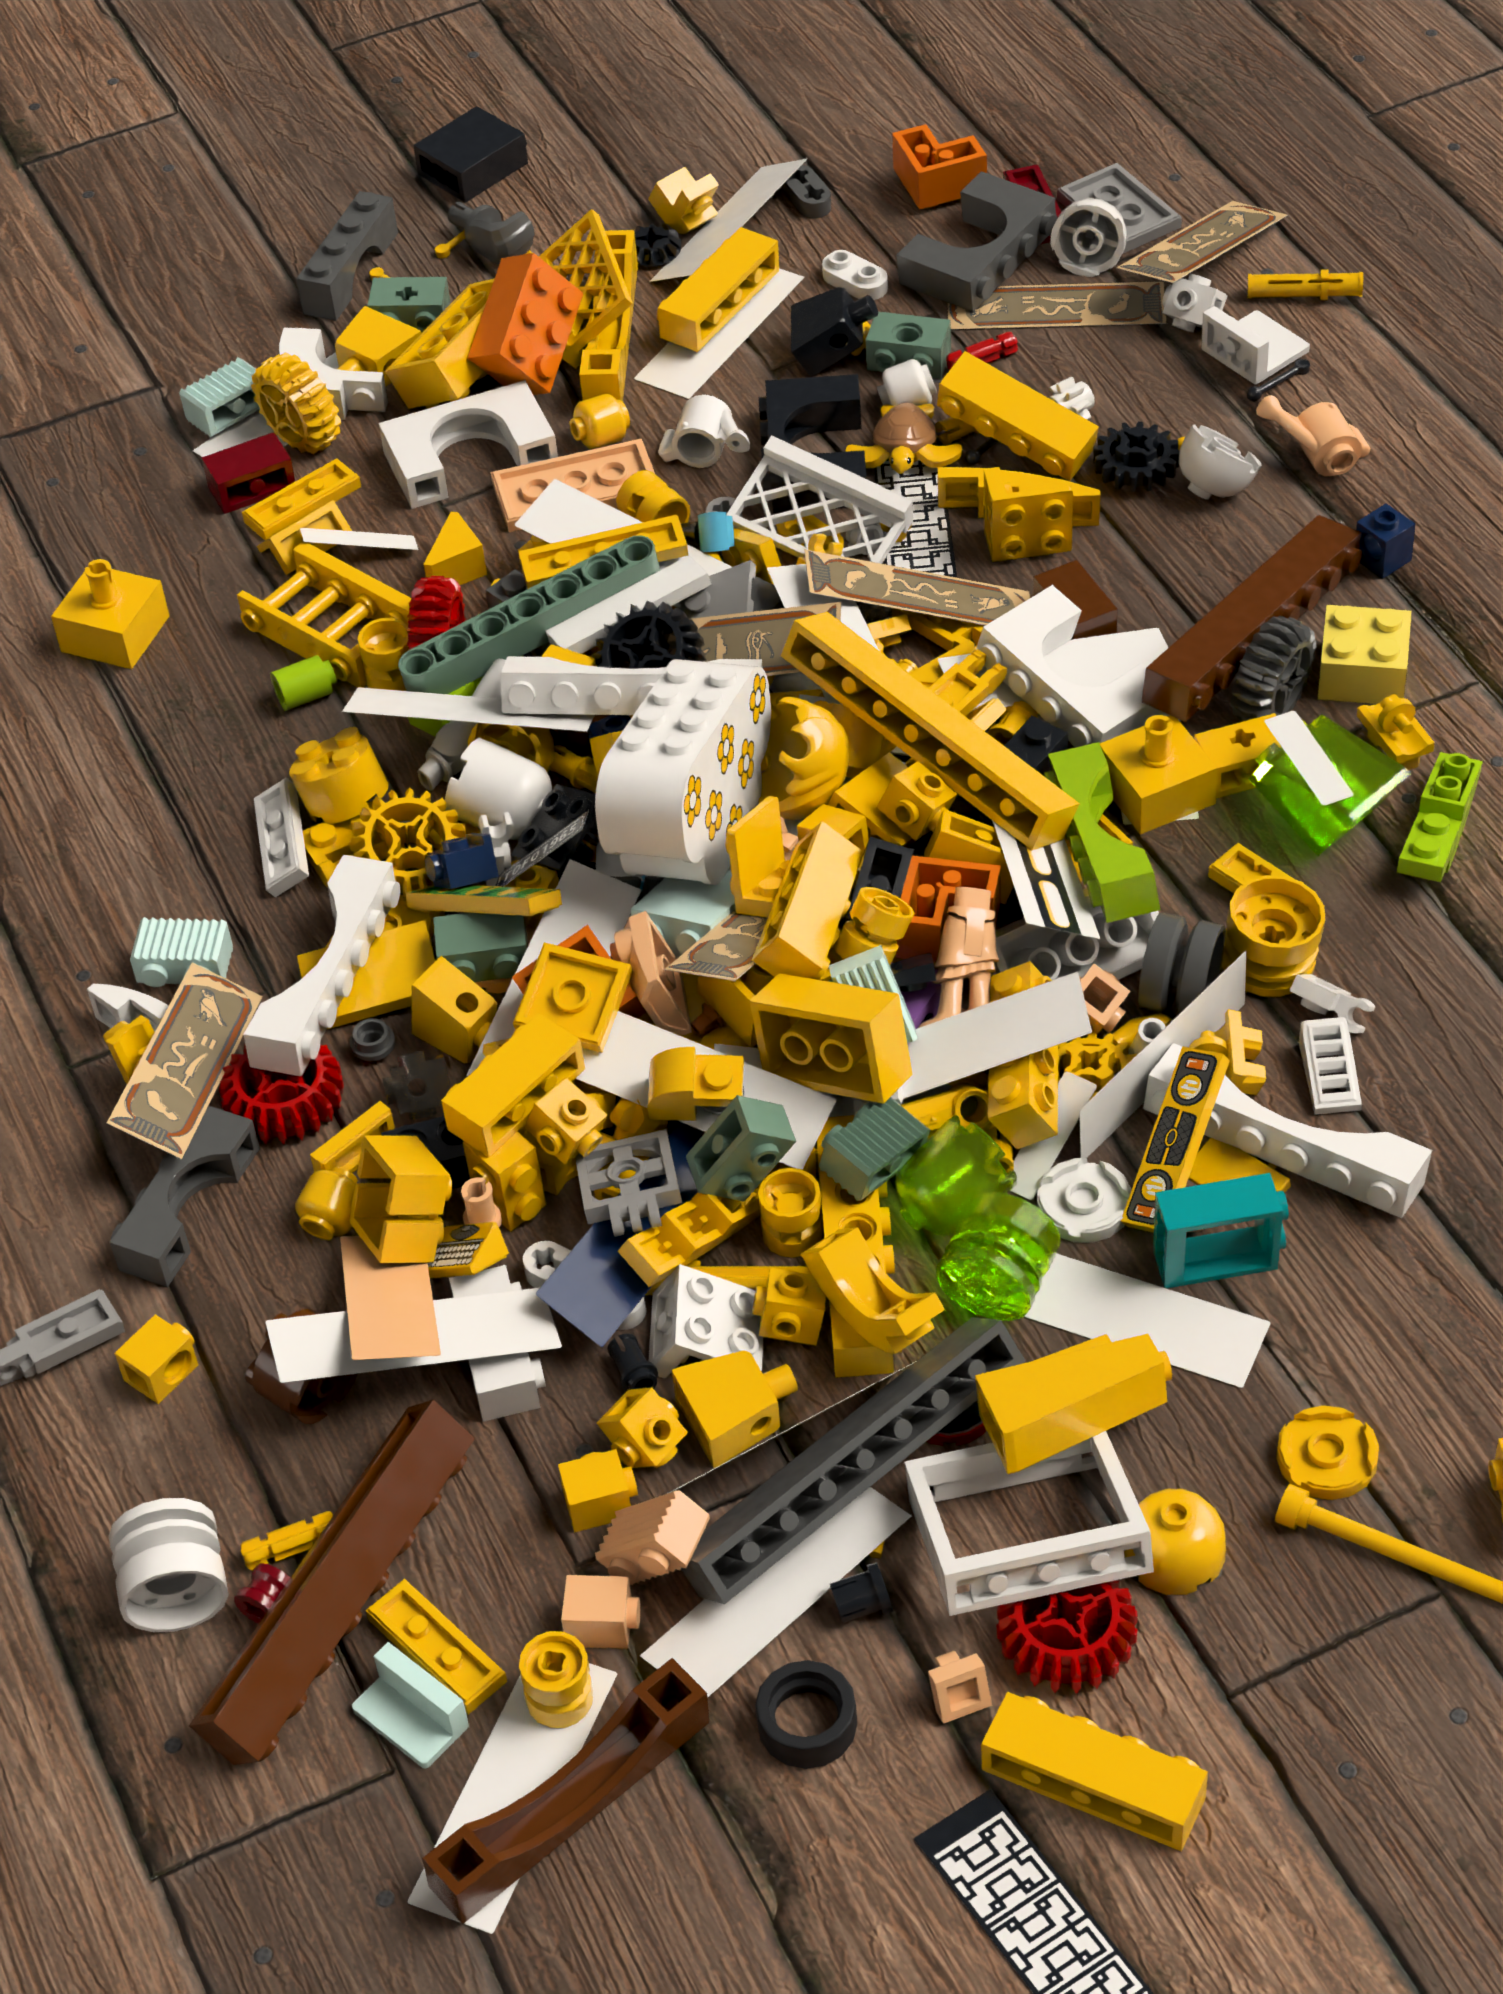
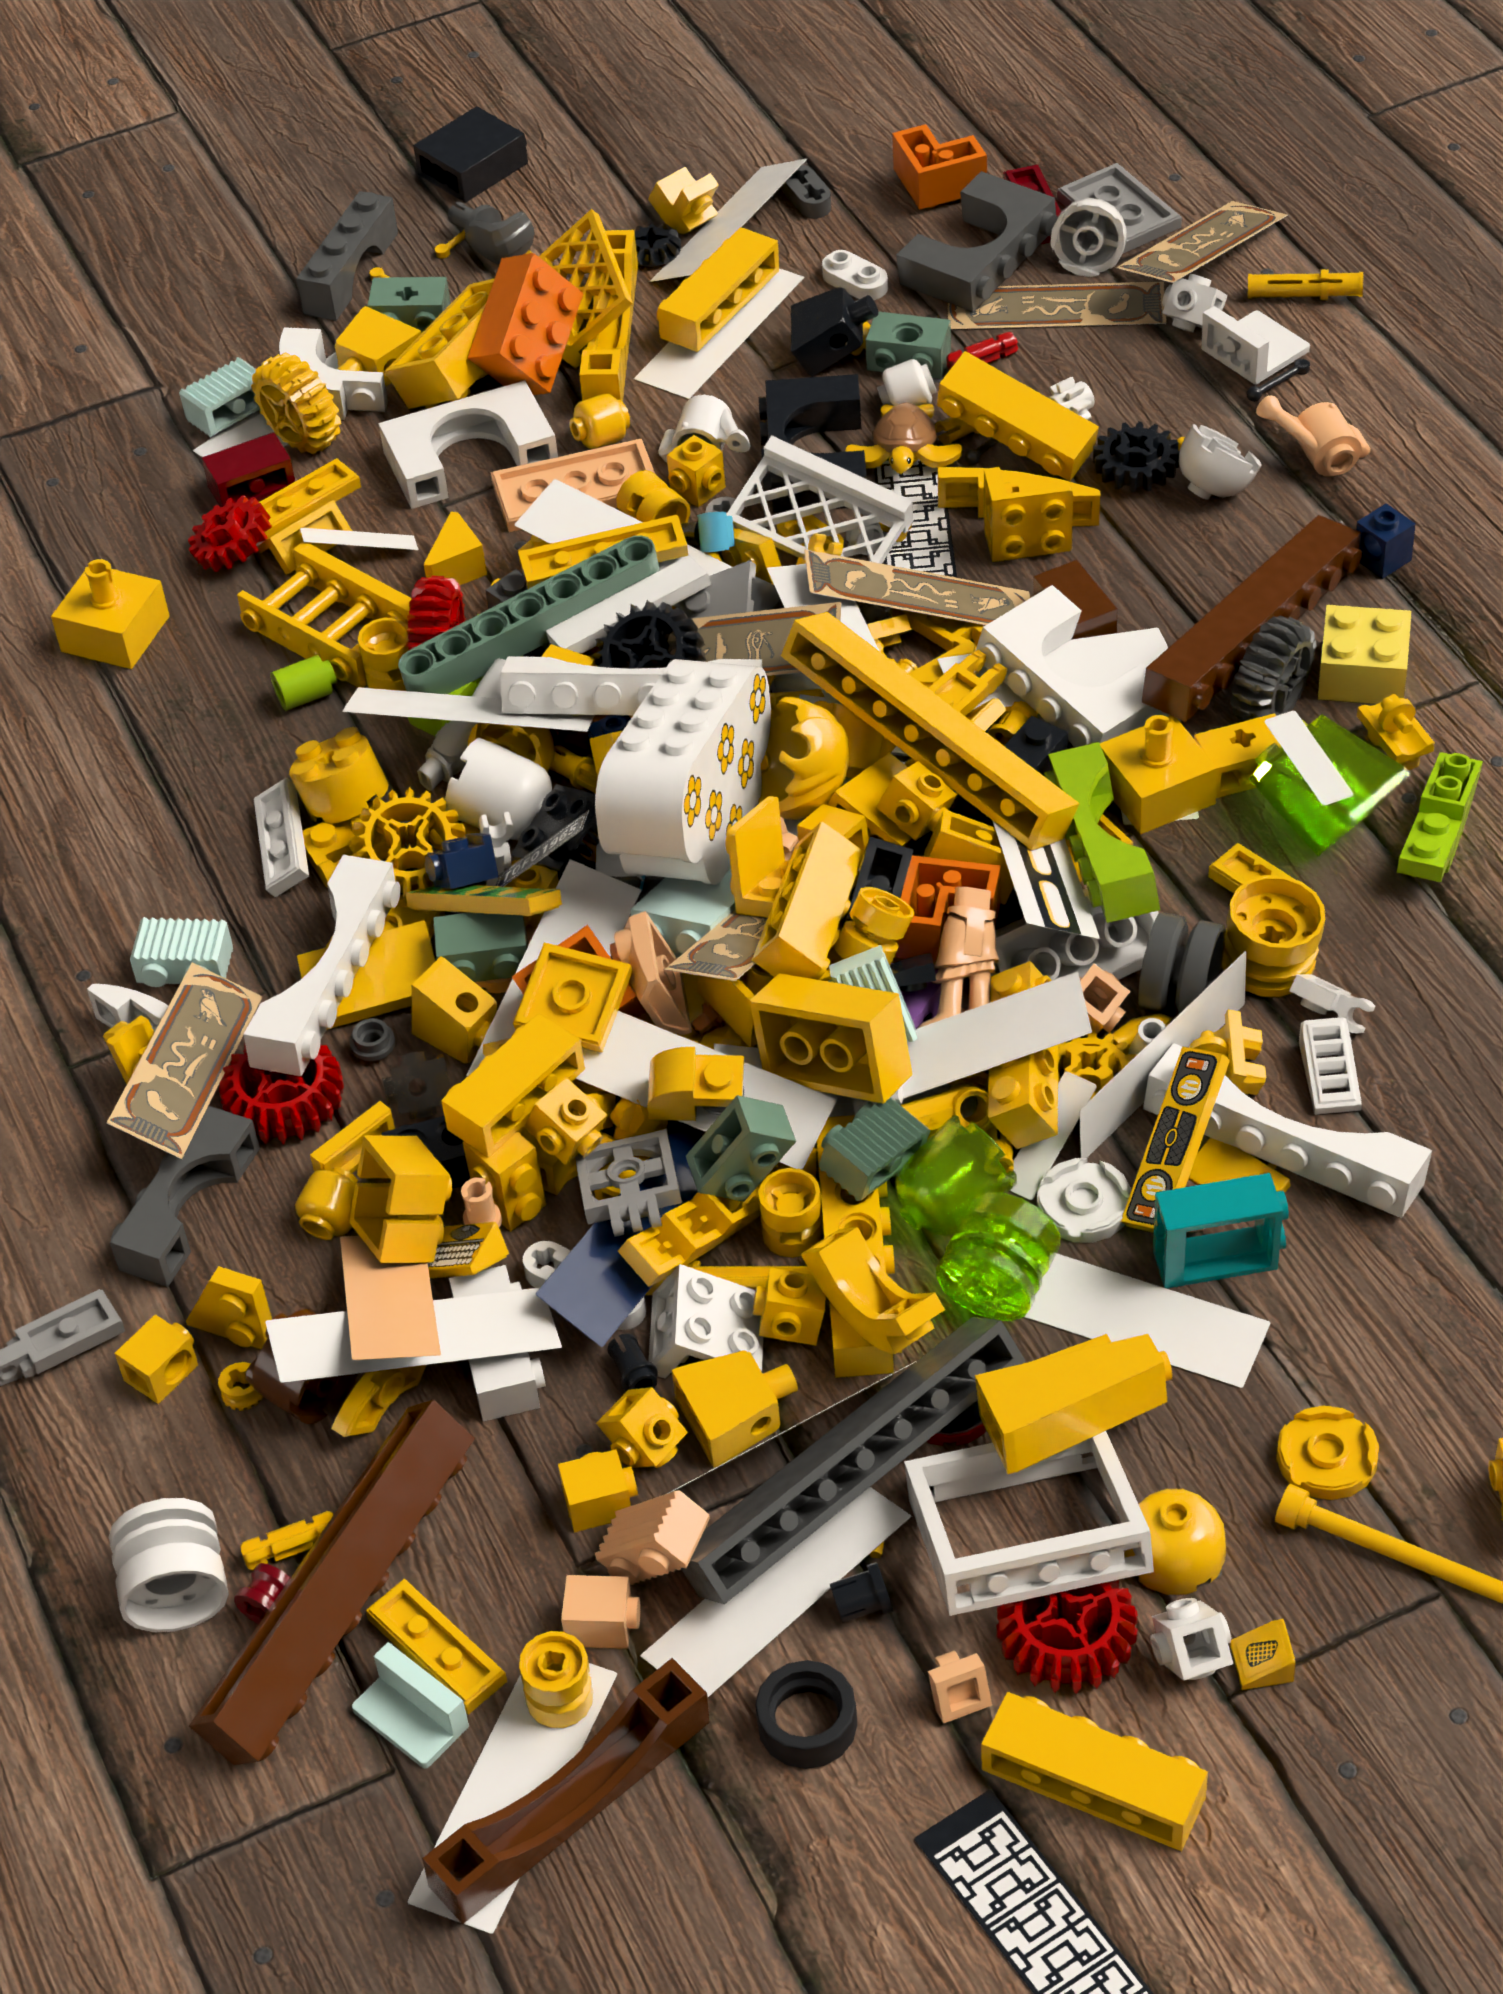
(229, 533): none -> red gear
(233, 1308): none -> yellow wing
(236, 1396): none -> yellow bush
(372, 1398): none -> yellow tile
(696, 470): none -> yellow brick
(1206, 1643): none -> white brick
(1264, 1656): none -> yellow slope

